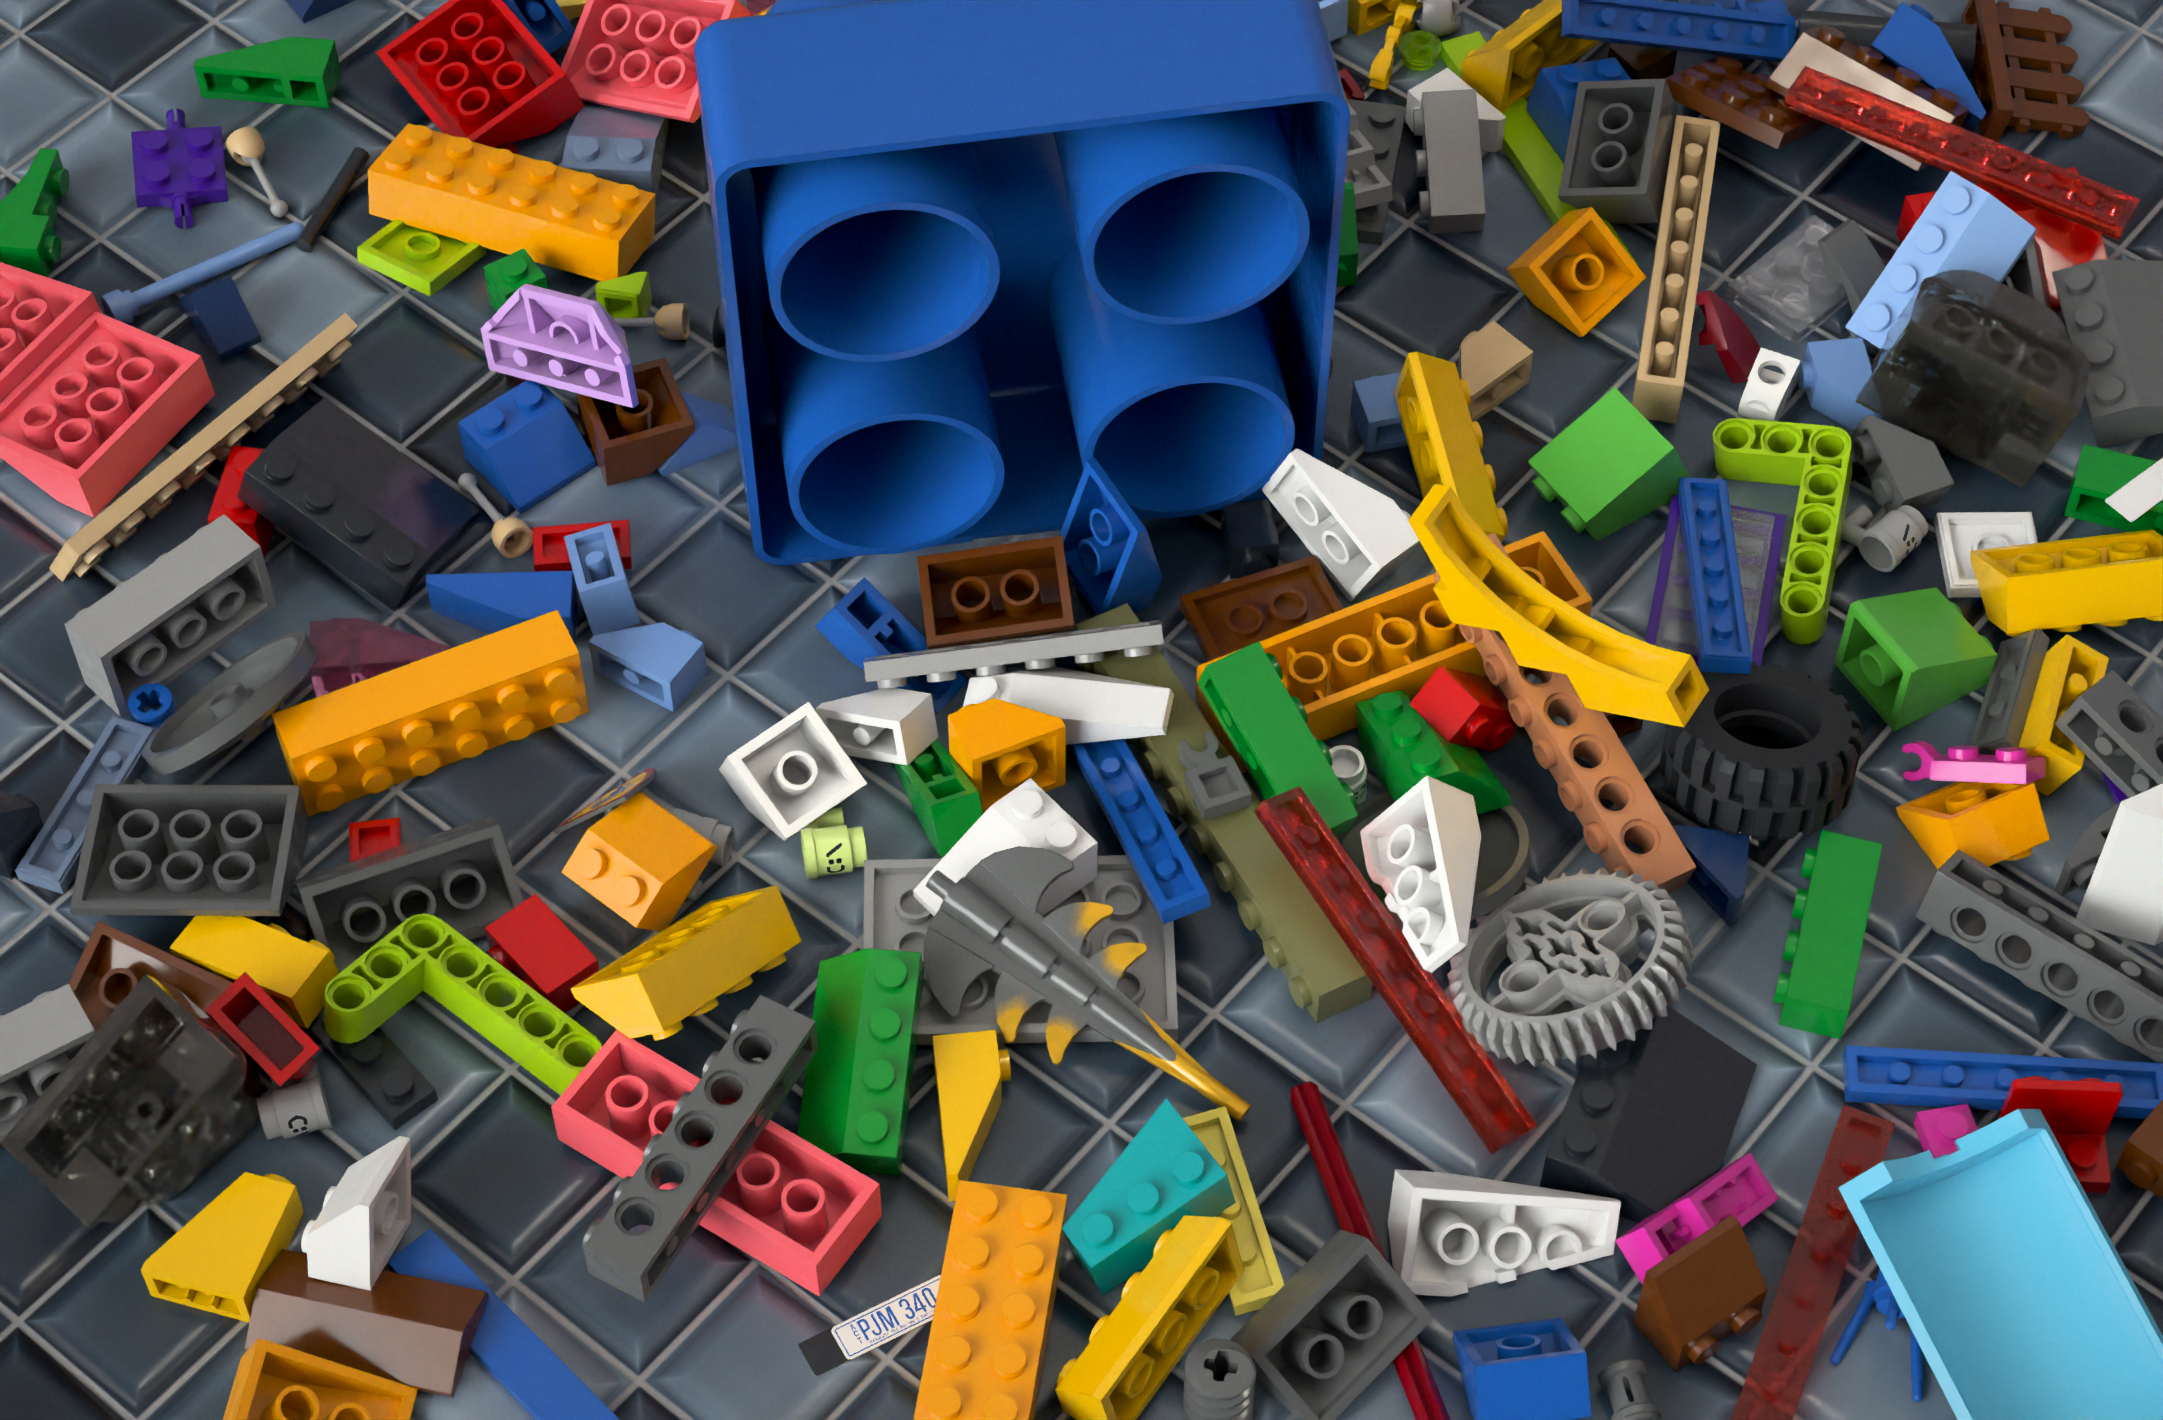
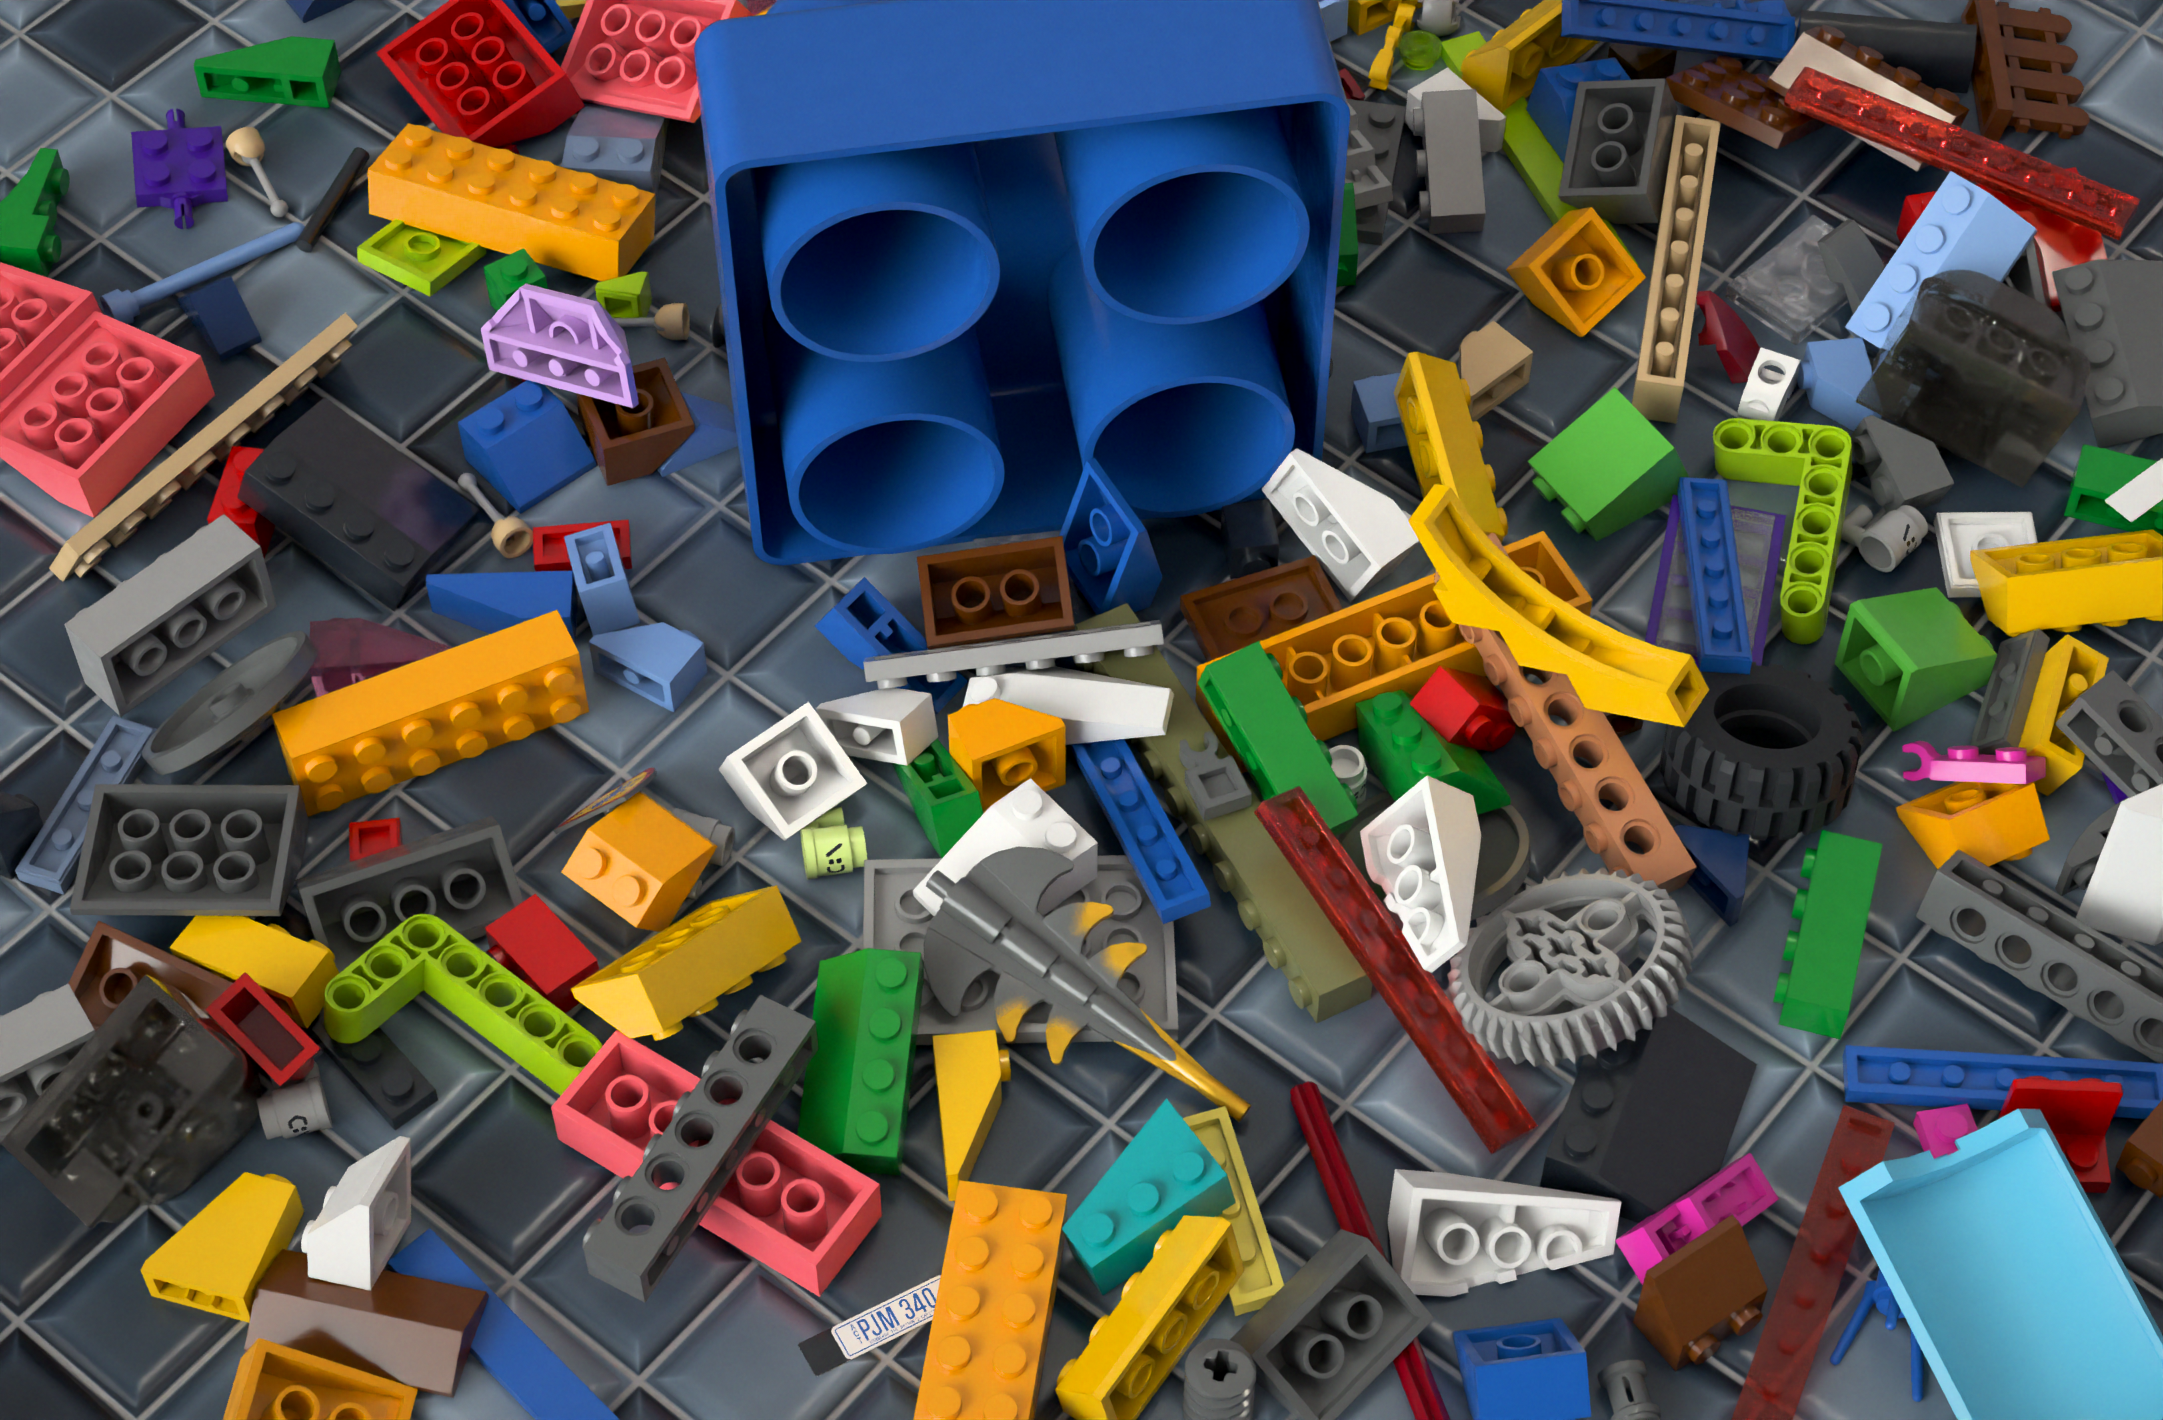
(151, 695): blue bush -> none
(1919, 45): blue slope -> none

